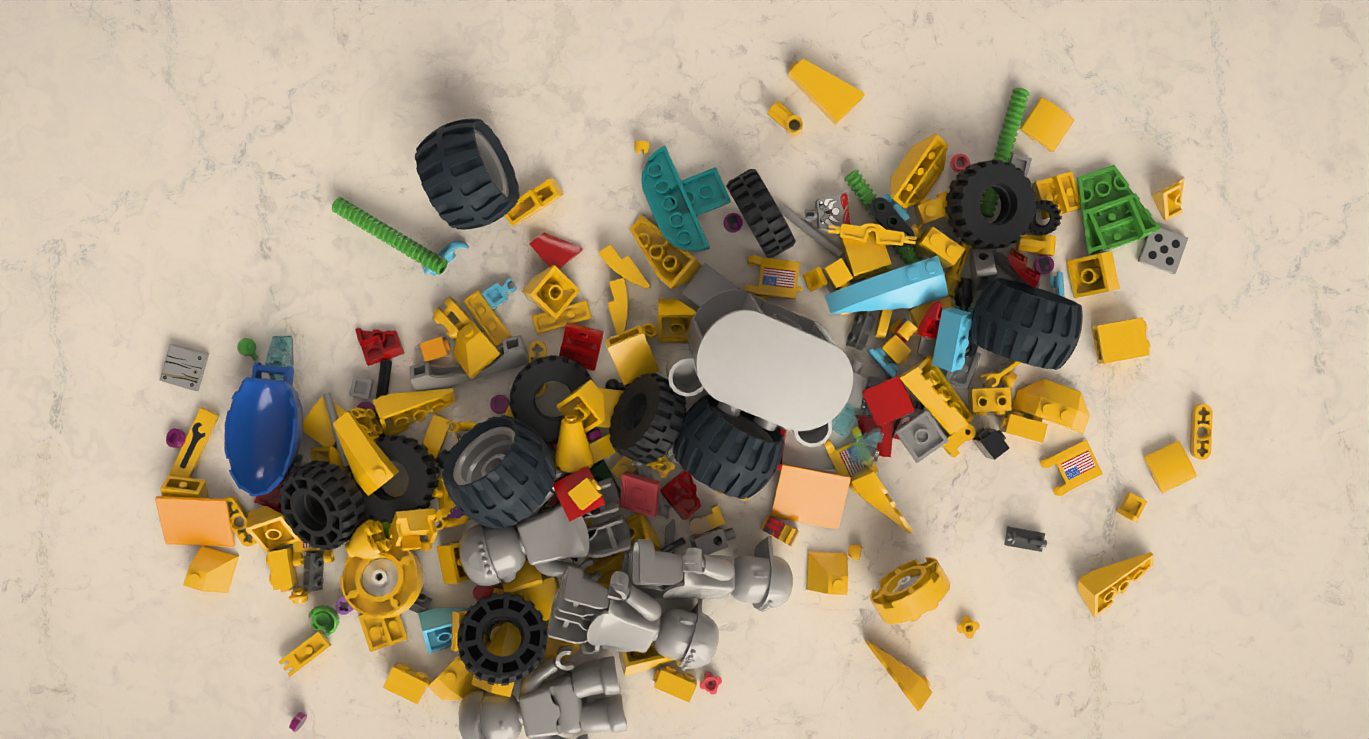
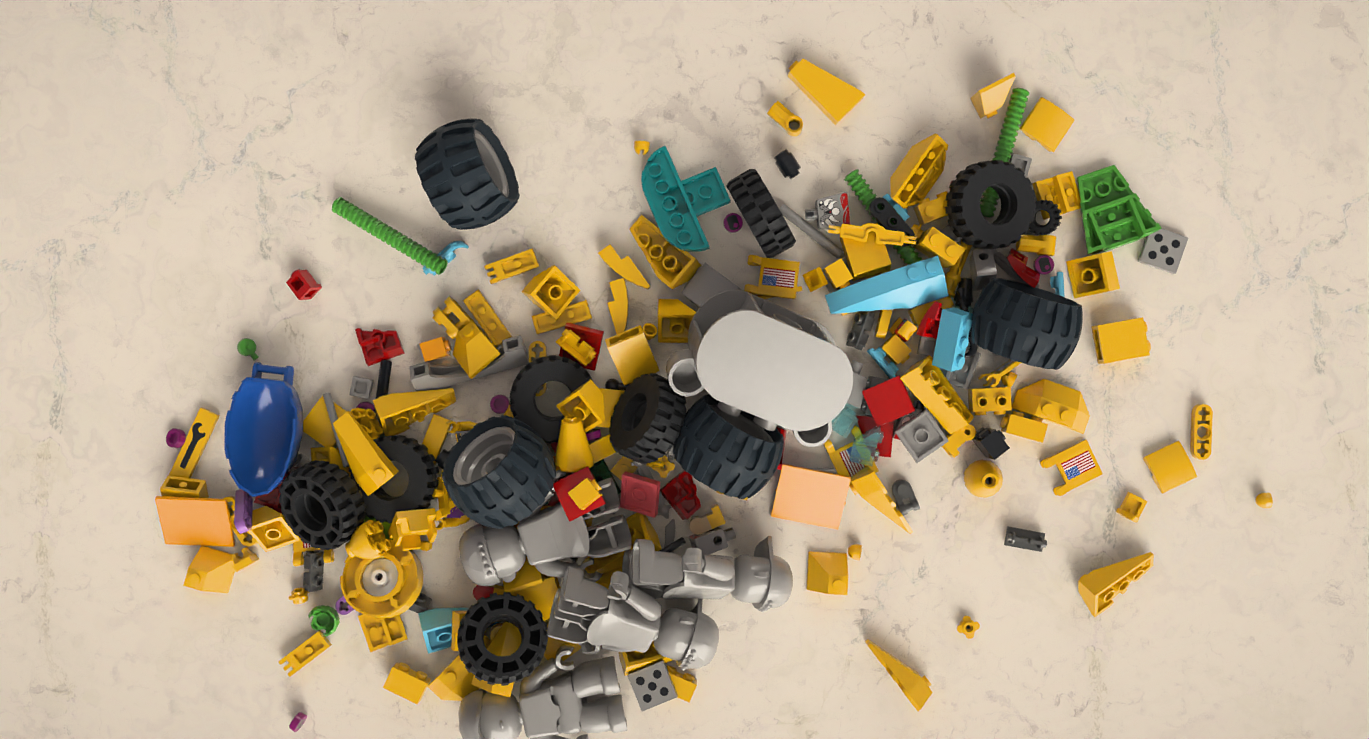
(184, 367): light grey tile -> none
(243, 511): none -> medium lavender beam
(247, 559): none -> yellow tile
(280, 354): clear light blue slope -> none
(282, 570): yellow brick -> none
(303, 284): none -> red brick
(451, 563): yellow brick -> none
(497, 295): medium azure plate -> none
(512, 266): none -> yellow hinge
(534, 201): yellow slope -> none
(554, 250): red slope -> none
(582, 352): none -> yellow hinge
(652, 685): none -> light grey tile
(714, 686): coral plate -> none
(779, 530): leg -> none
(787, 164): none -> black brick
(901, 490): none -> dark grey plate
(910, 591): yellow piece -> none
(953, 163): coral plate -> none
(976, 475): none -> yellow piece
(992, 97): none -> yellow slope
(1169, 199): yellow slope -> none
(1264, 500): none -> yellow hinge

